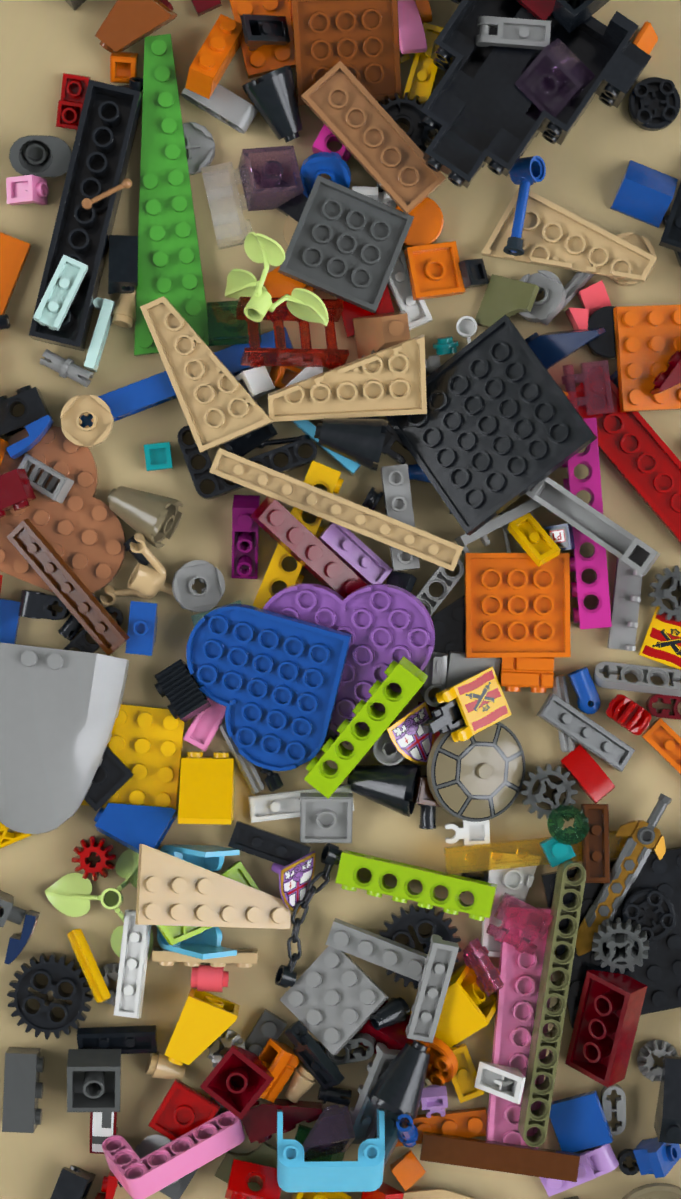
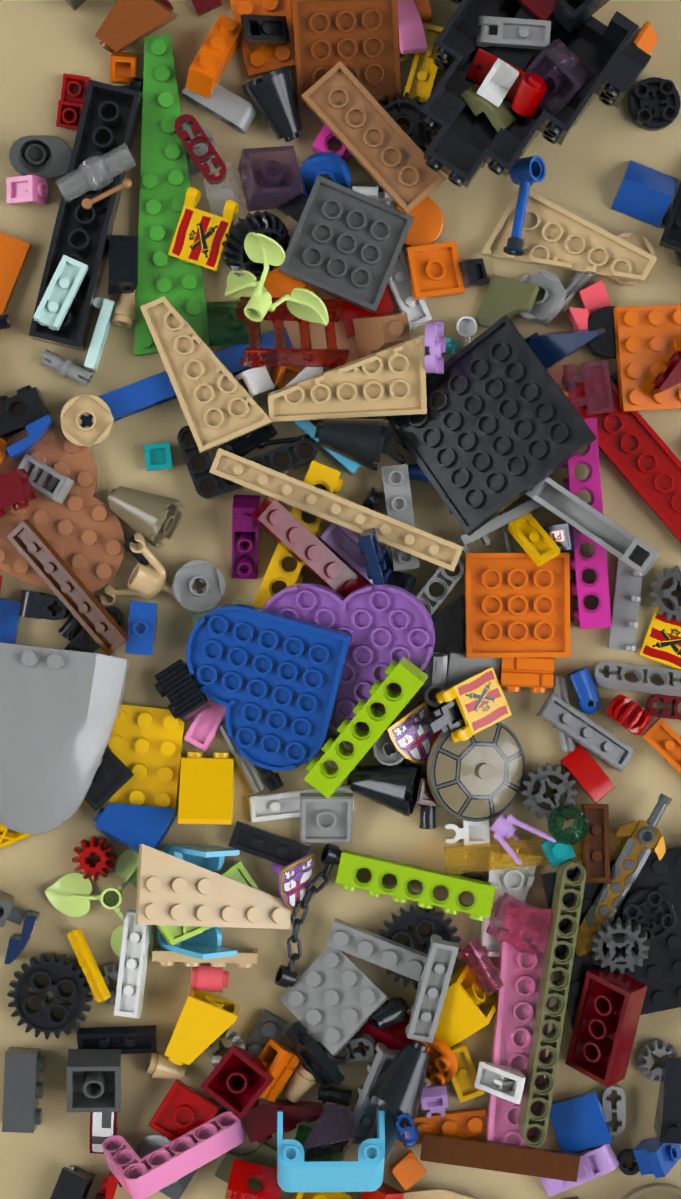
(95, 172): none -> clear piece
(184, 137): none -> dark red beam
(200, 233): none -> flag
(262, 223): none -> black gear
(378, 560): none -> dark blue plate
(435, 346): none -> lavender plate
(498, 82): none -> white panel
(498, 116): none -> olive slope
(504, 827): none -> lavender plant
(524, 93): none -> red door

